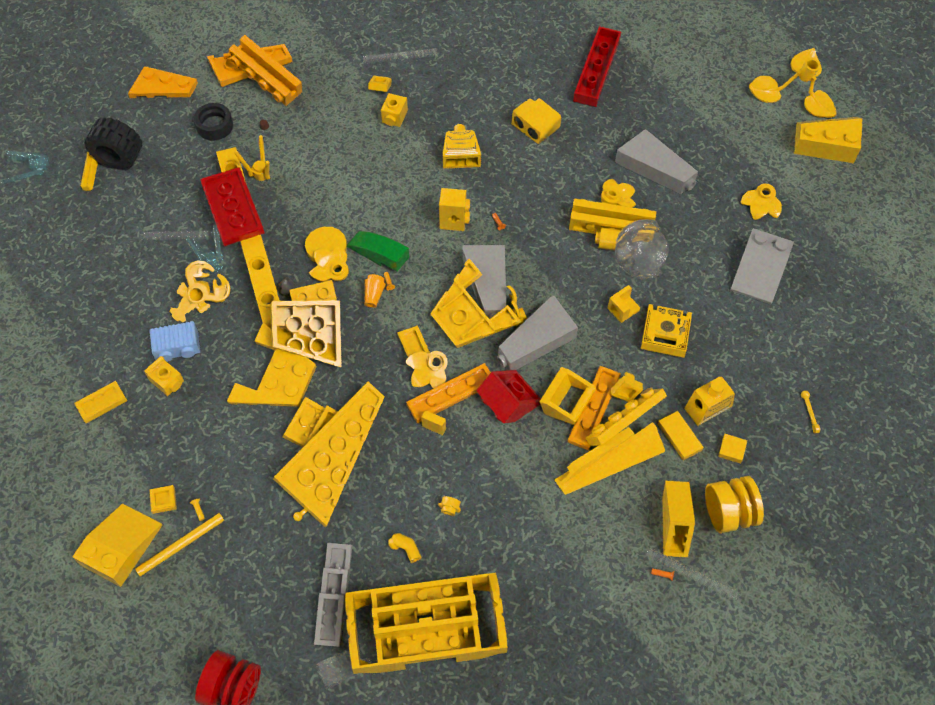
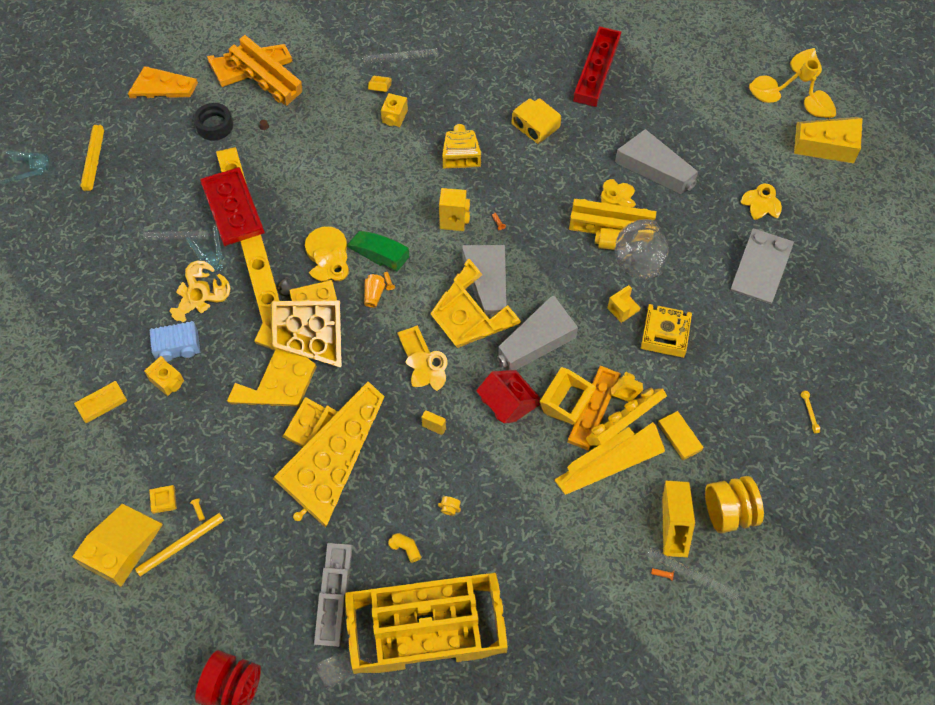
(113, 143): black tyre -> none
(260, 168): yellow plant -> none
(448, 393): light orange tile -> none
(519, 312): yellow plate -> none
(713, 398): yellow torso -> none
(732, 448): yellow tile -> none

